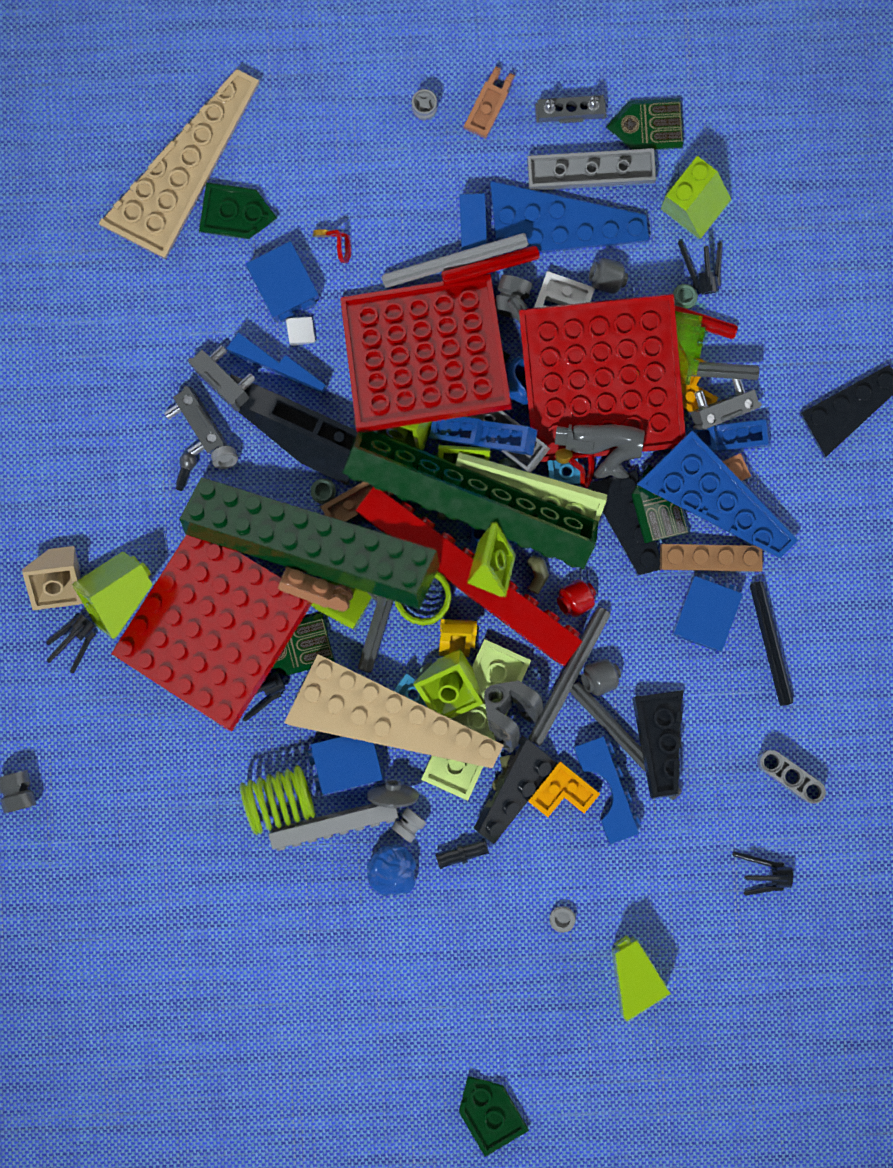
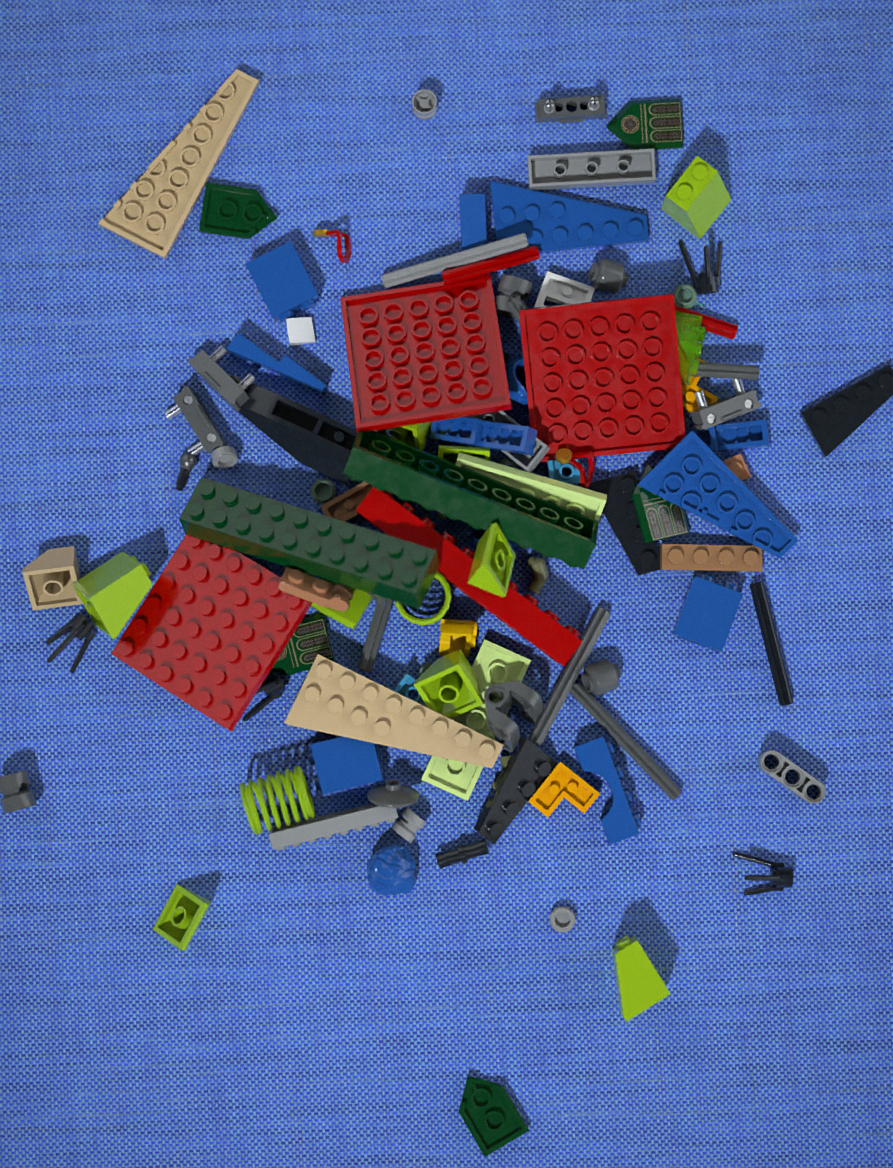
(181, 917): none -> lime slope
(488, 105): nougat hinge -> none
(576, 598): red head -> none
(597, 438): dark grey piece -> none
(659, 734): black wing -> none

